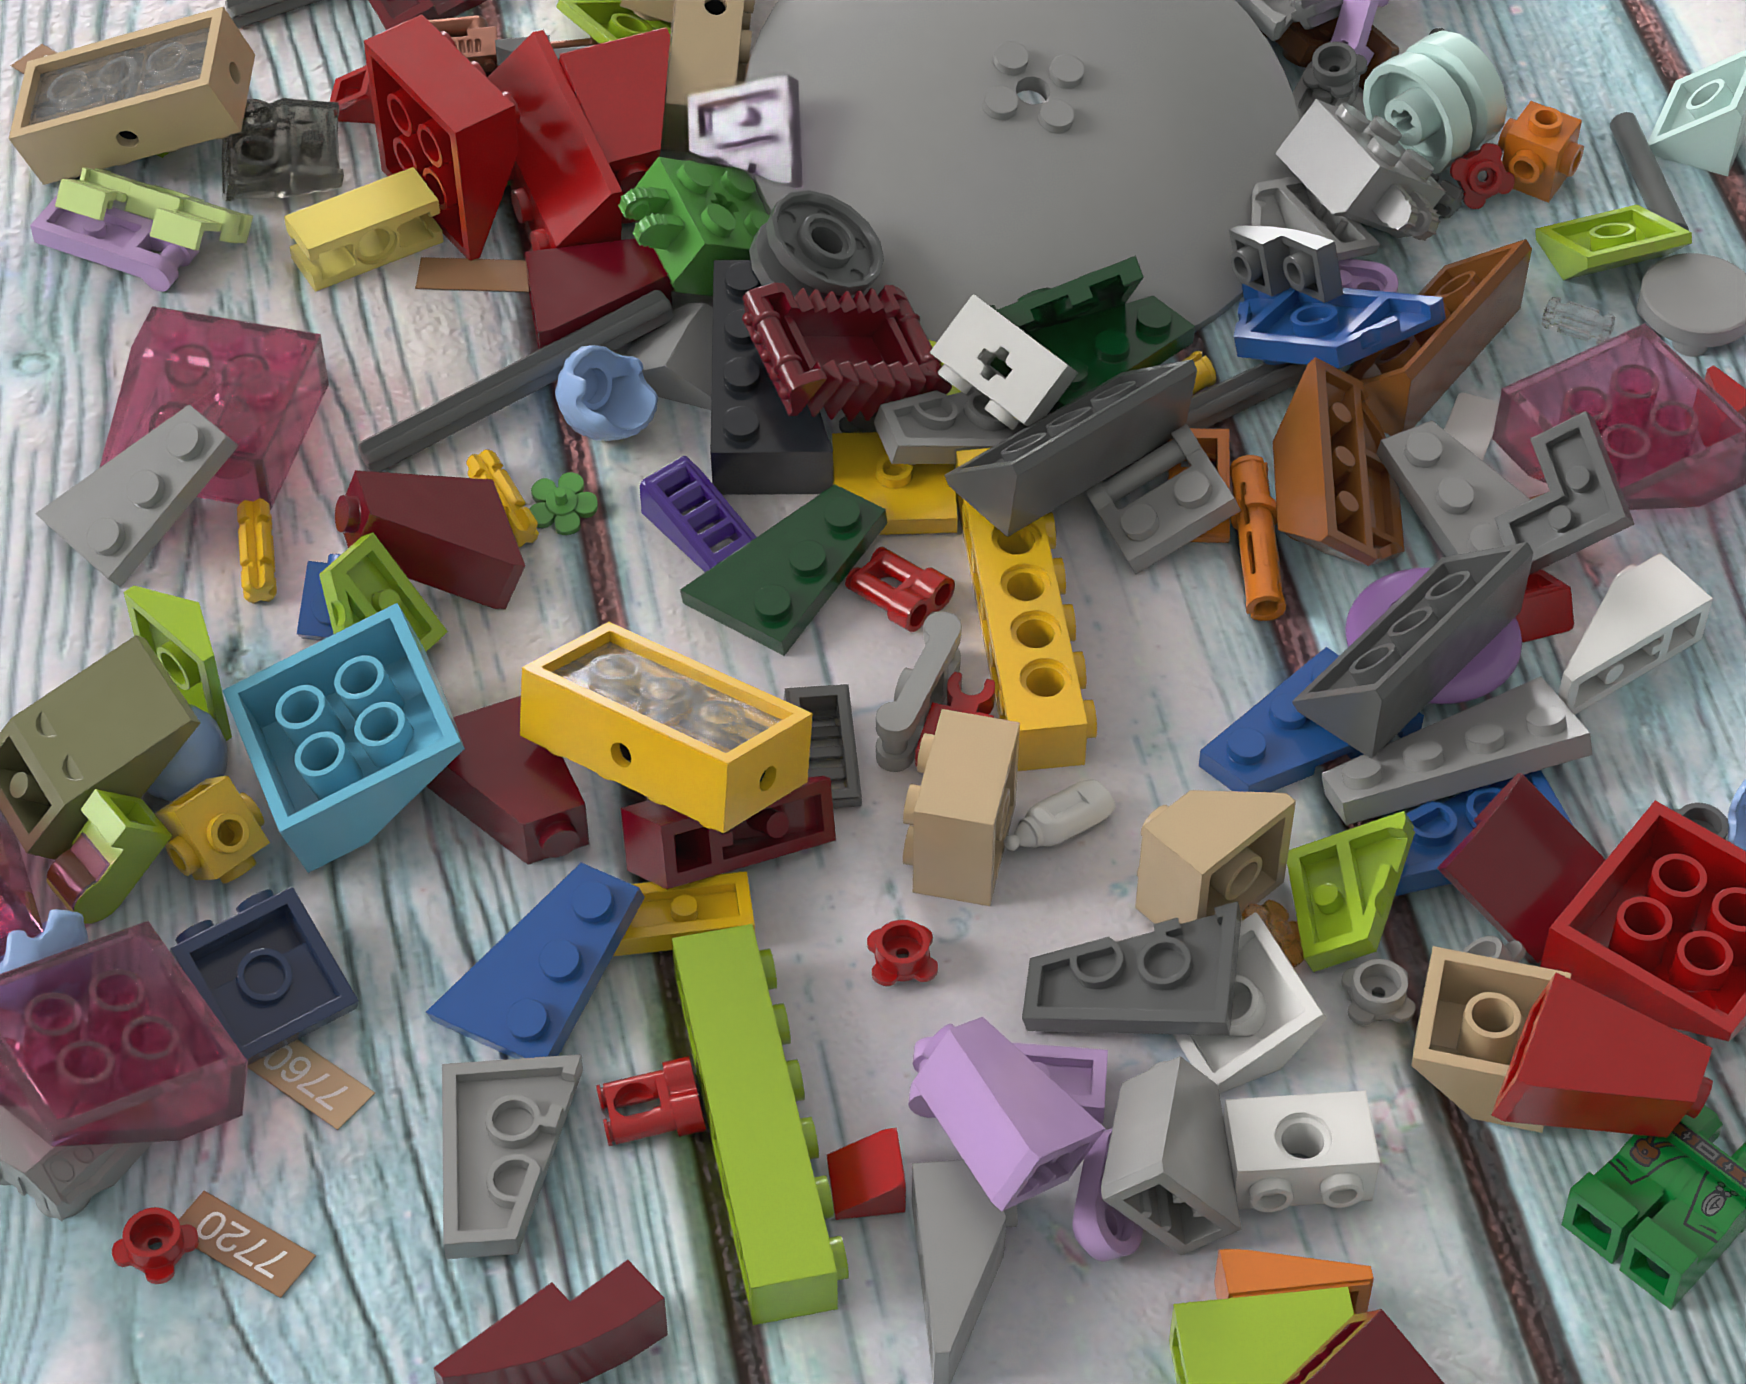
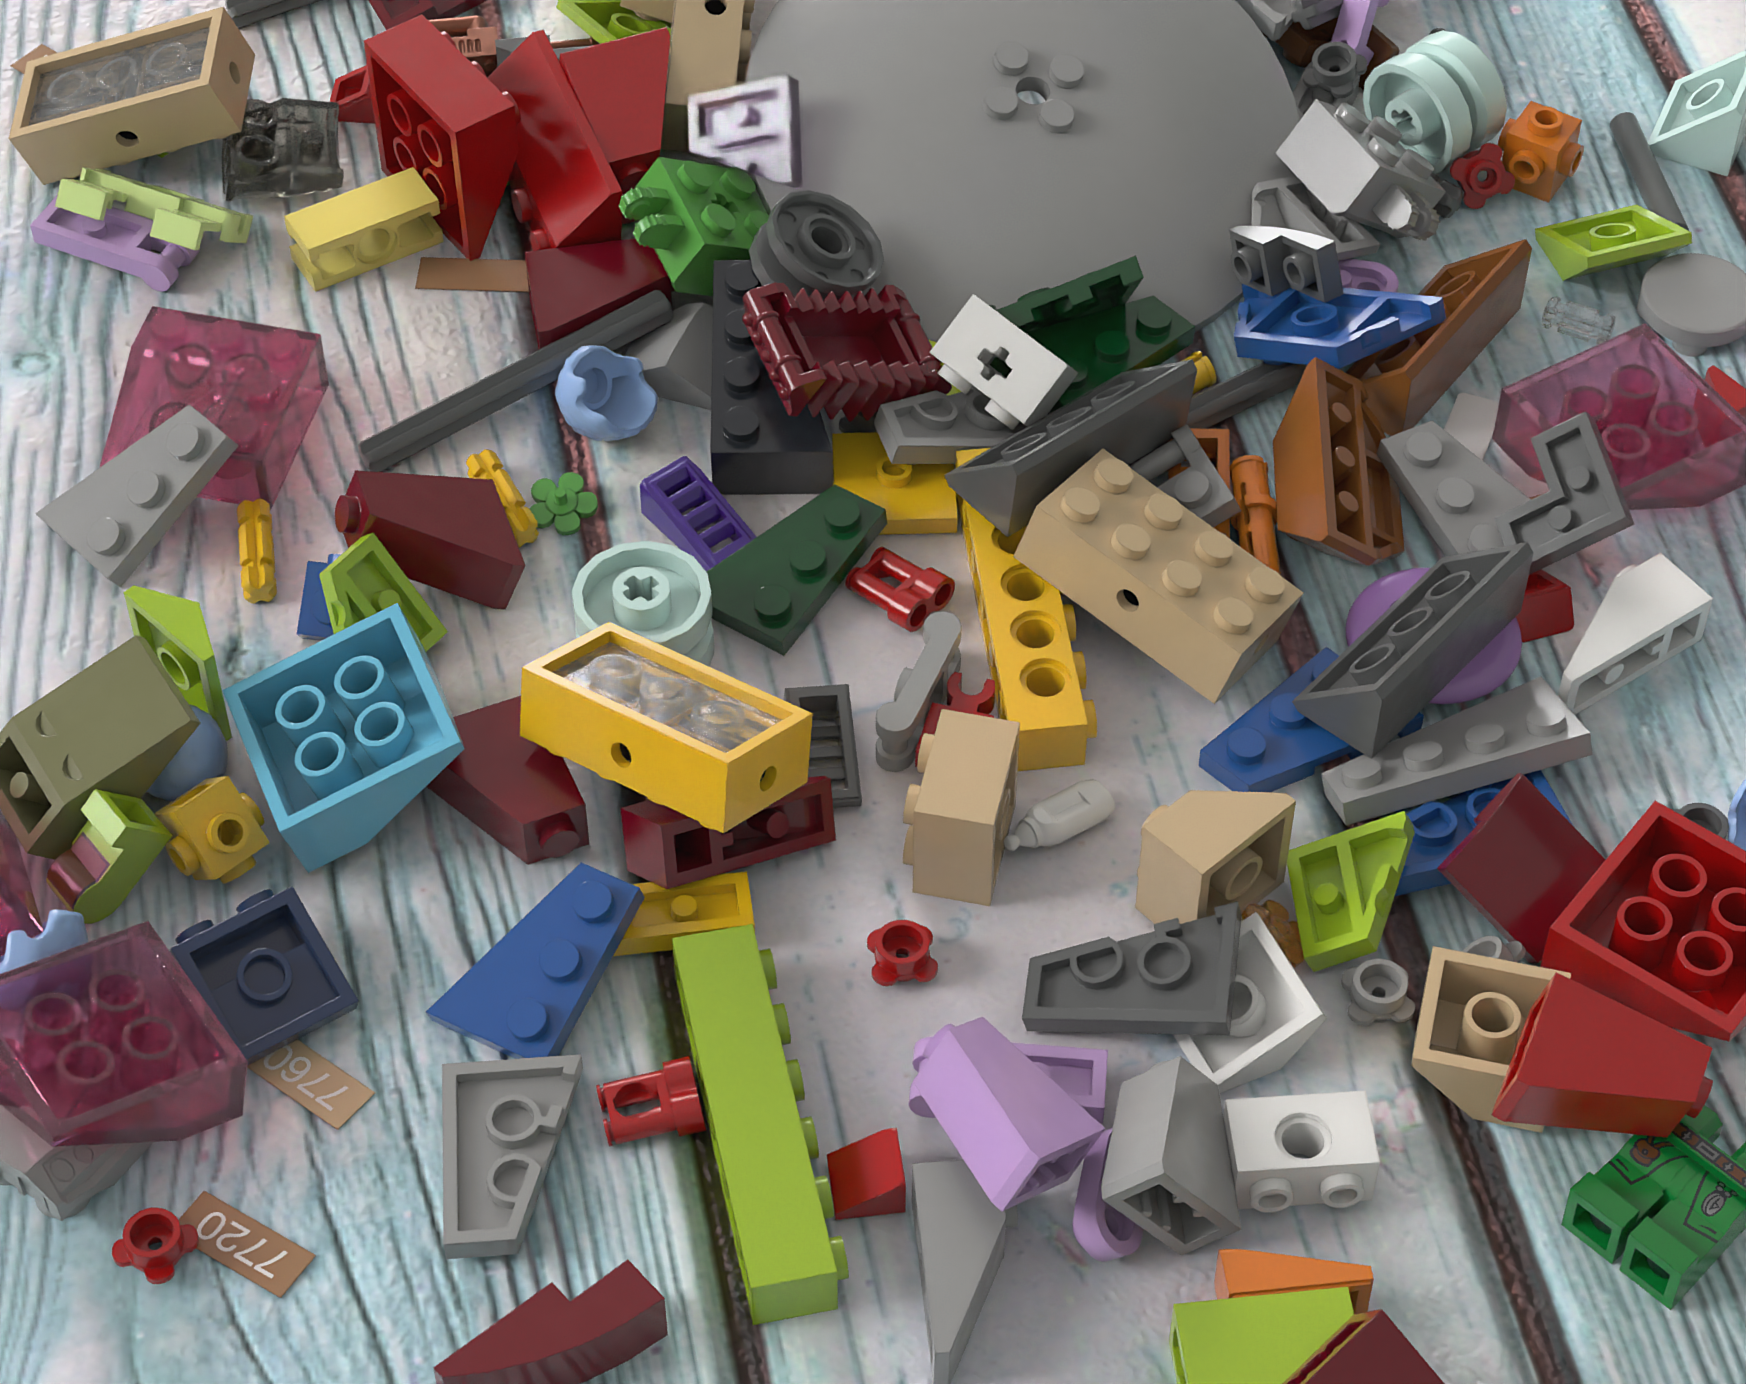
(649, 592): none -> light aqua wheel
(1157, 574): none -> tan brick

